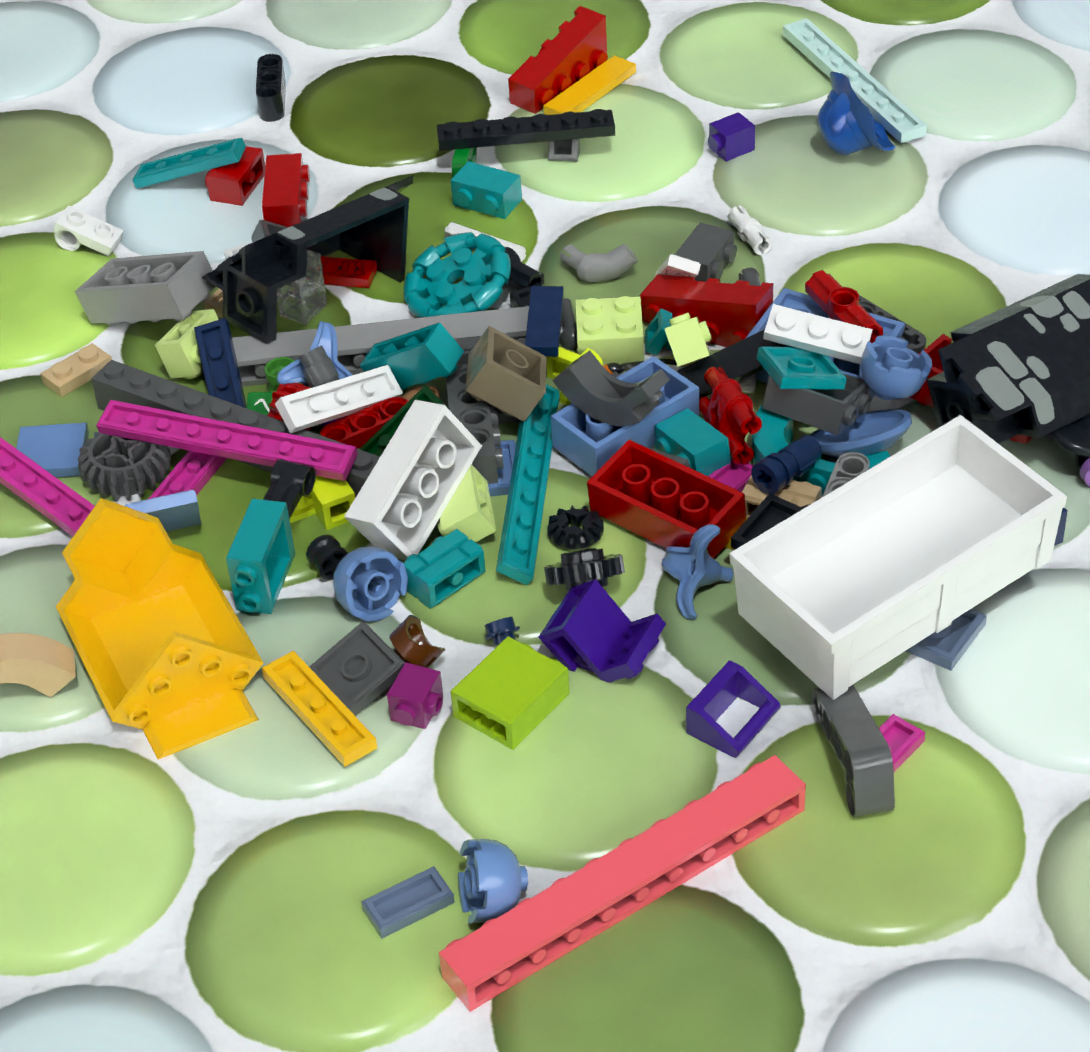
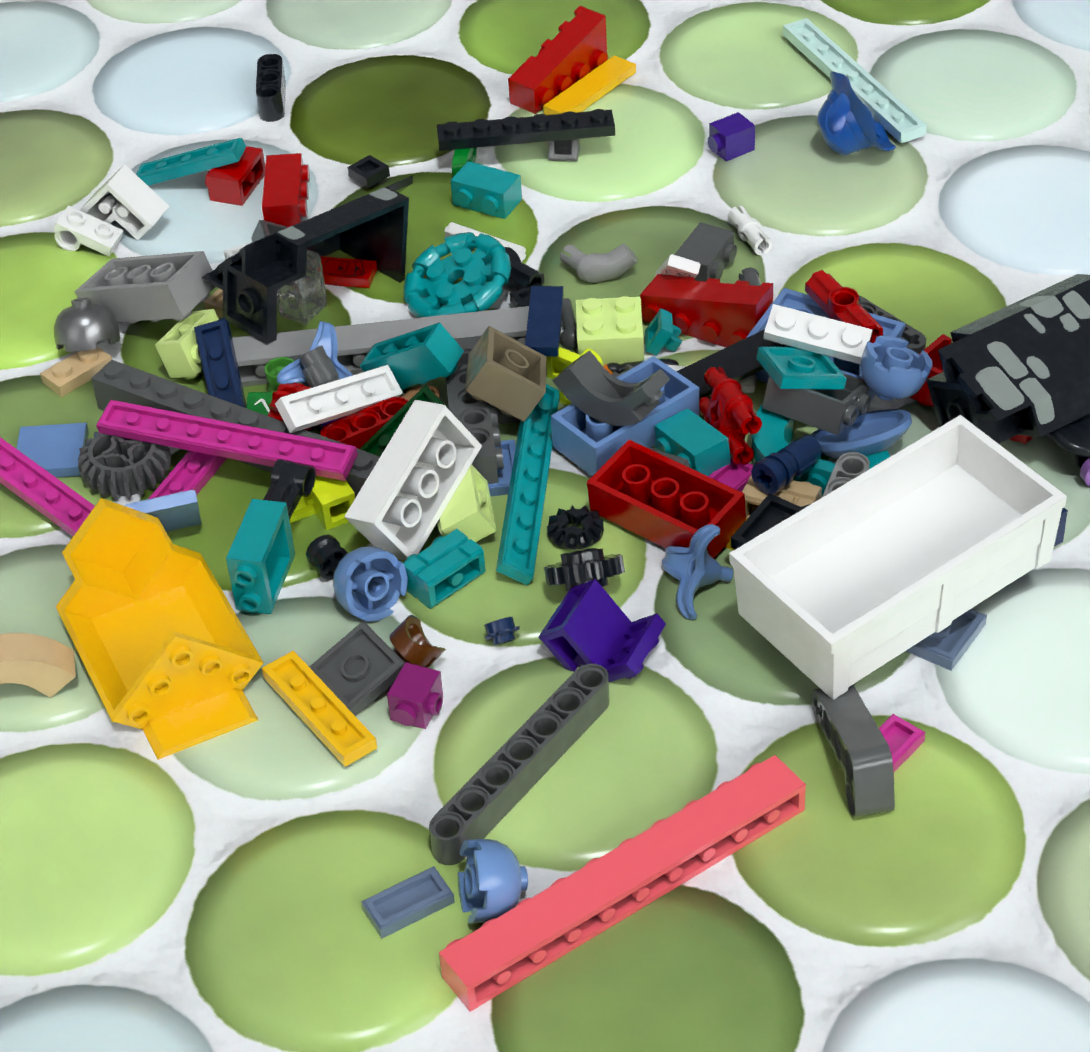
(85, 326): none -> flat silver cylinder
(128, 202): none -> white brick
(368, 171): none -> black plate
(510, 692): lime brick -> none
(519, 763): none -> dark grey beam
(688, 339): yellowish green brick -> none
(714, 700): dark purple tile -> none

